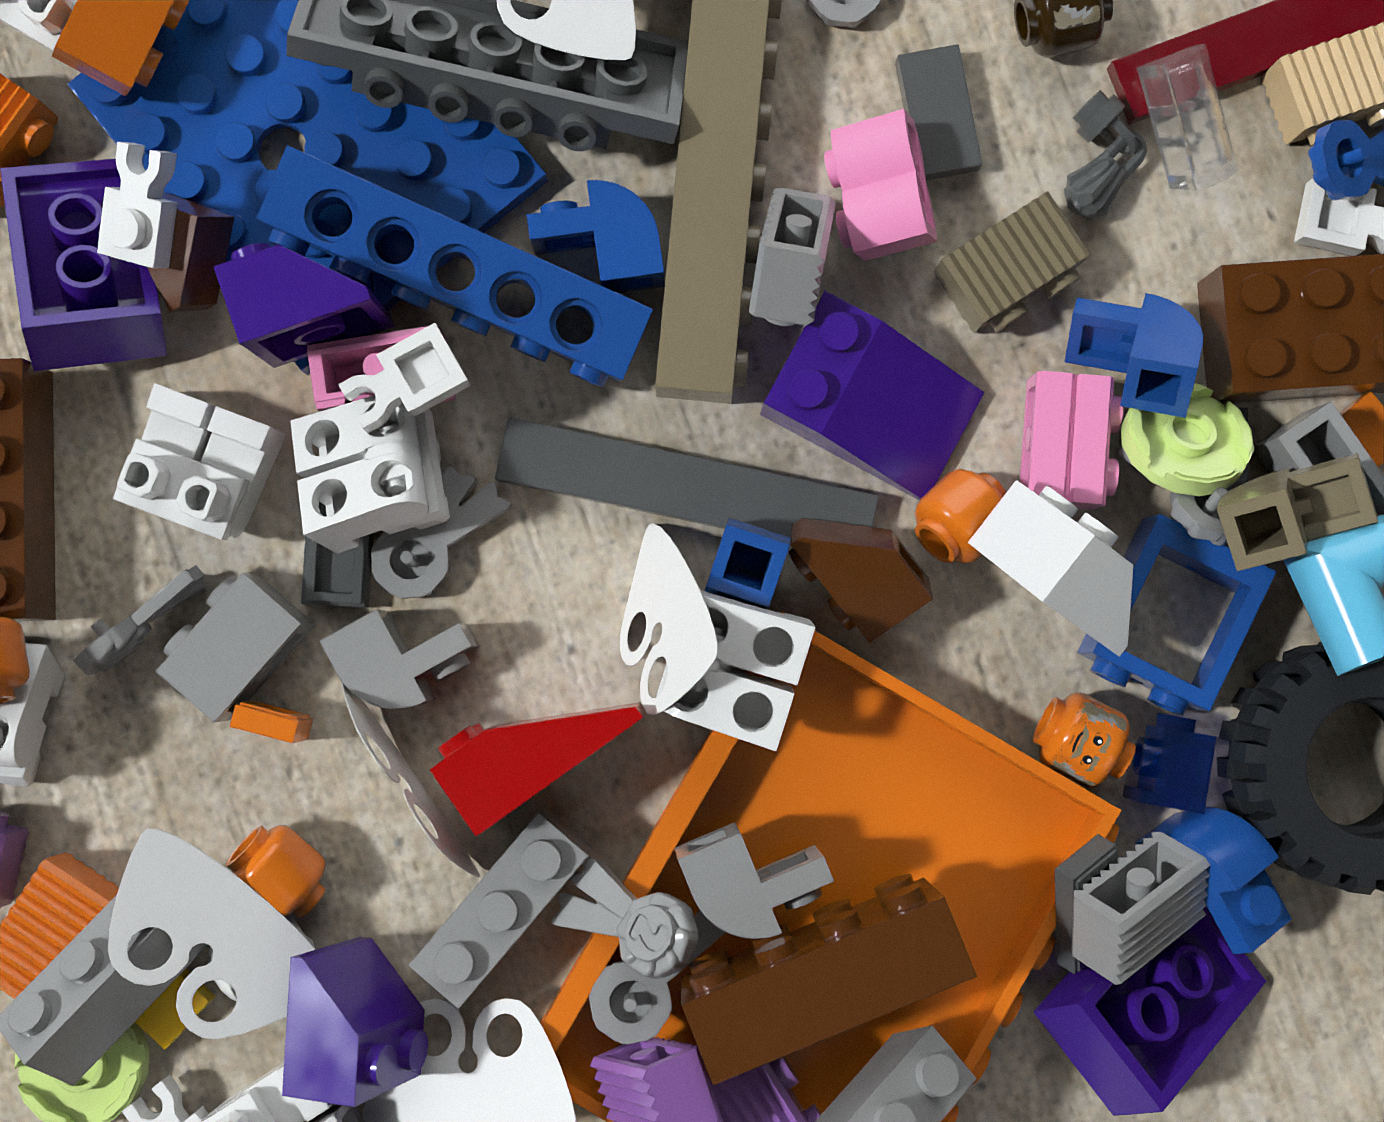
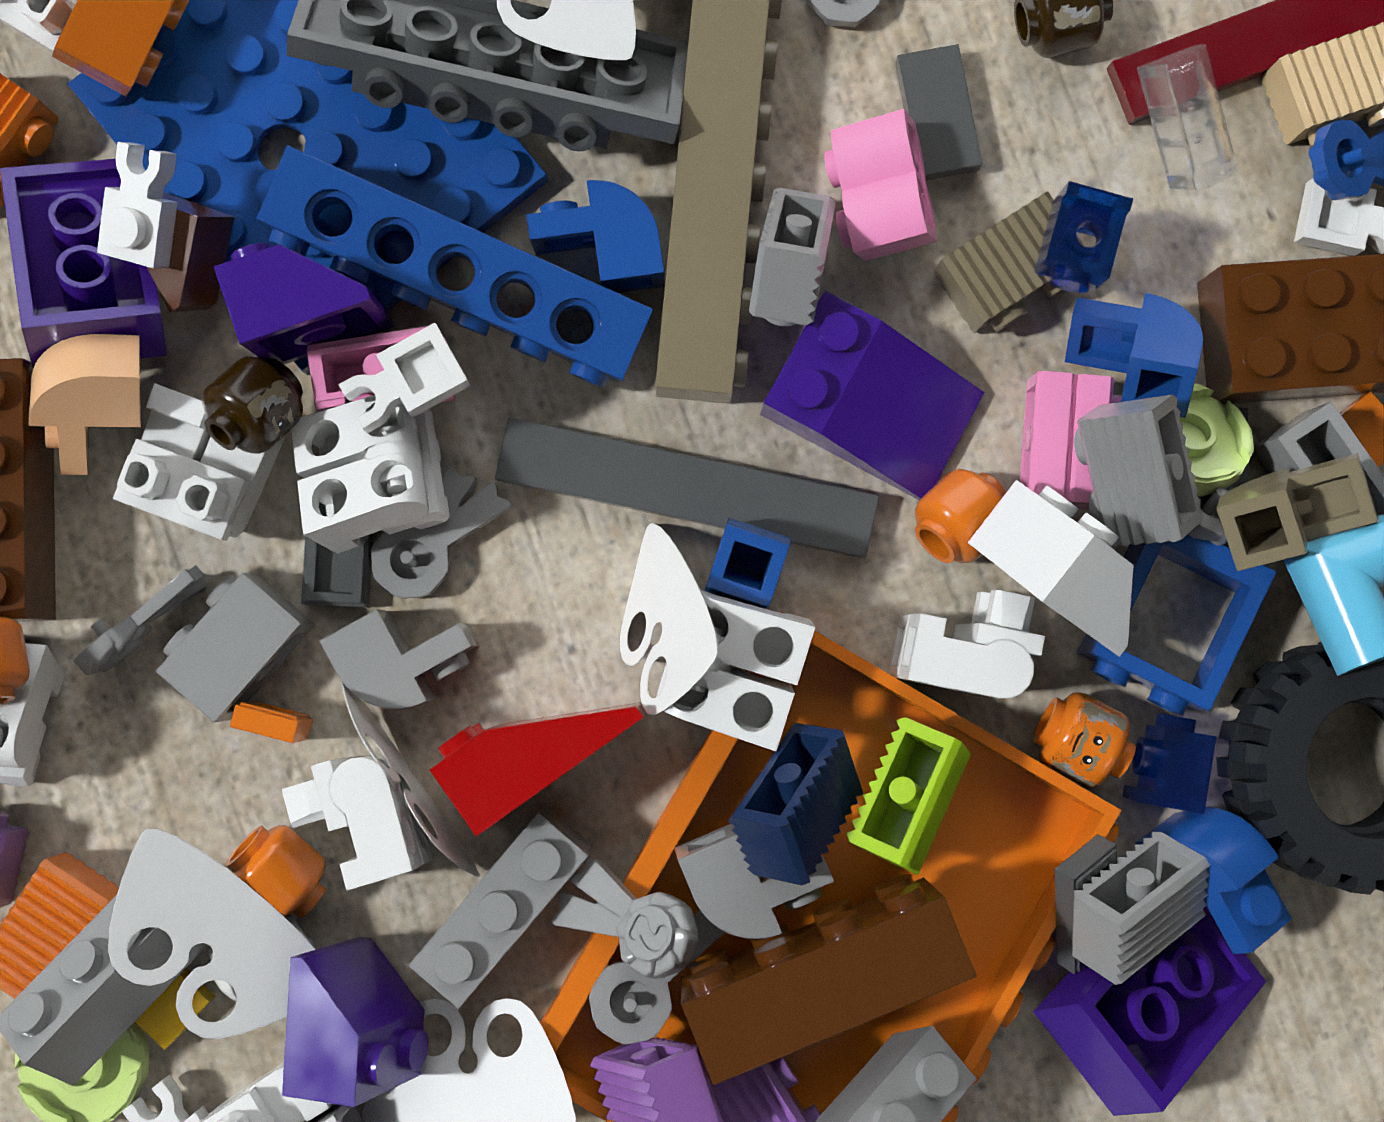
(82, 386): none -> light nougat brick
(252, 404): none -> dark brown head
(373, 806): none -> white hips
(797, 804): none -> dark blue brick
(864, 570): reddish brown slope -> none
(909, 795): none -> lime brick
(983, 656): none -> white hips
(1087, 212): none -> clear blue brick
(1095, 185): dark grey piece -> none
(1139, 470): none -> light grey brick

